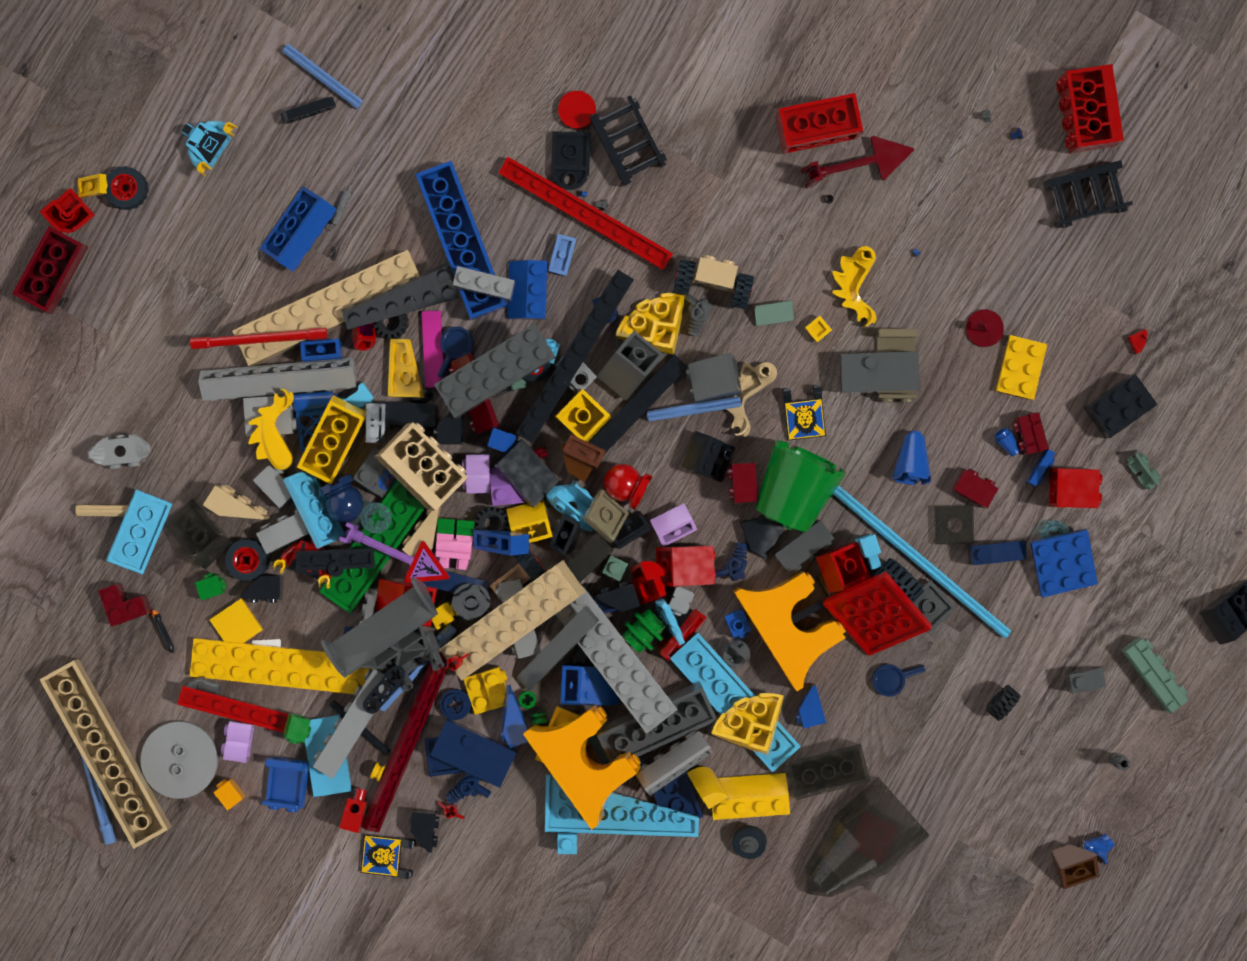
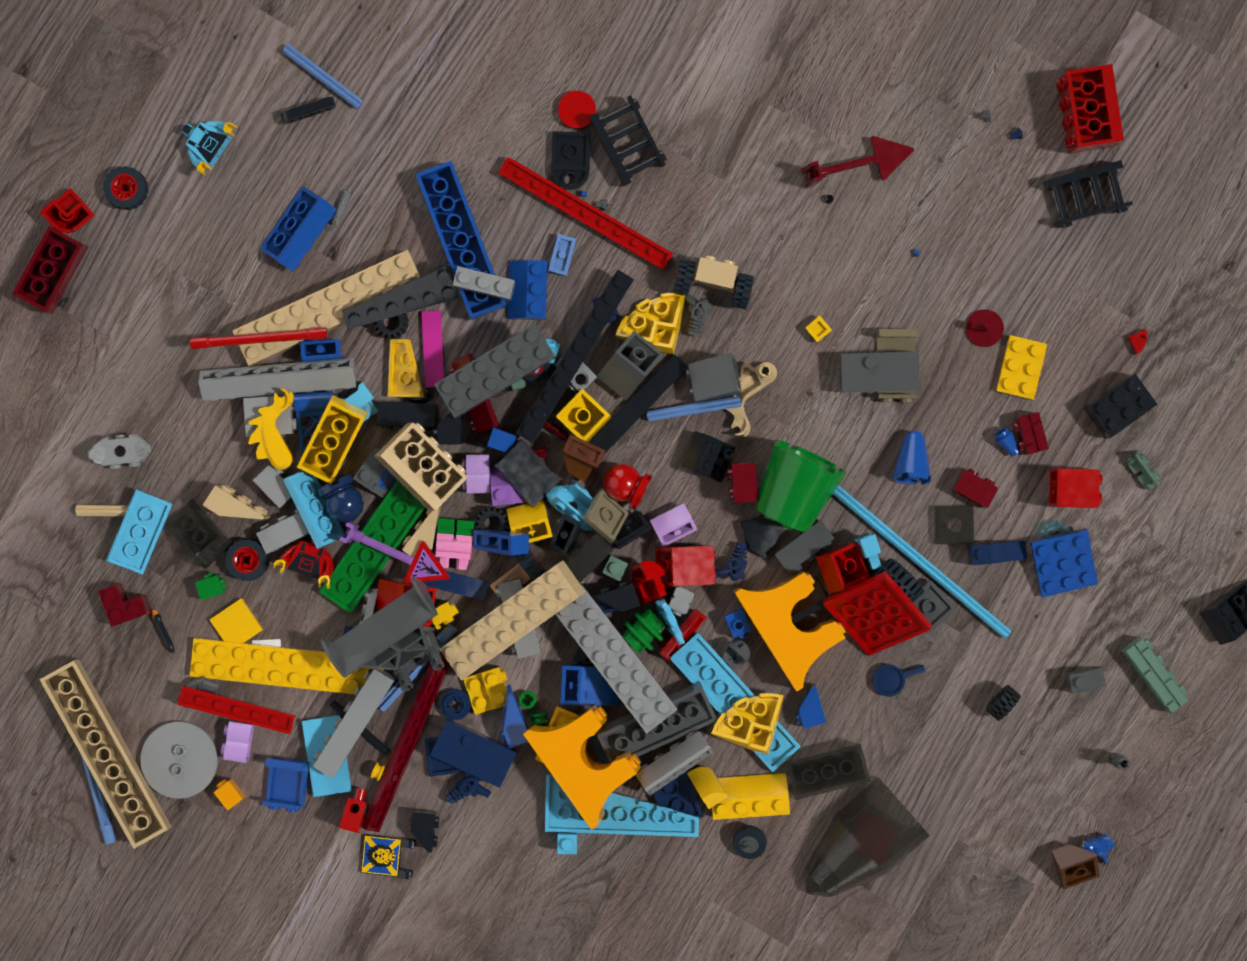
(92, 185): yellow plate -> none
(265, 587): black slope -> none
(297, 728): green brick -> none
(335, 560): black hinge -> none
(364, 337): red rock -> none
(368, 523): clear light blue gear -> none
(374, 423): hinge -> none
(379, 703): black beam -> none
(450, 810): red piece -> none
(454, 344): dark blue piece -> none
(455, 662): red piece -> none
(471, 602): black tile -> none
(556, 430): none -> dark red piece
(558, 648): dark grey tile -> none
(773, 313): sand green slope -> none
(804, 417): flag -> none
(819, 123): red brick -> none
(853, 275): yellow animal -> none
(1037, 475): blue plate -> none

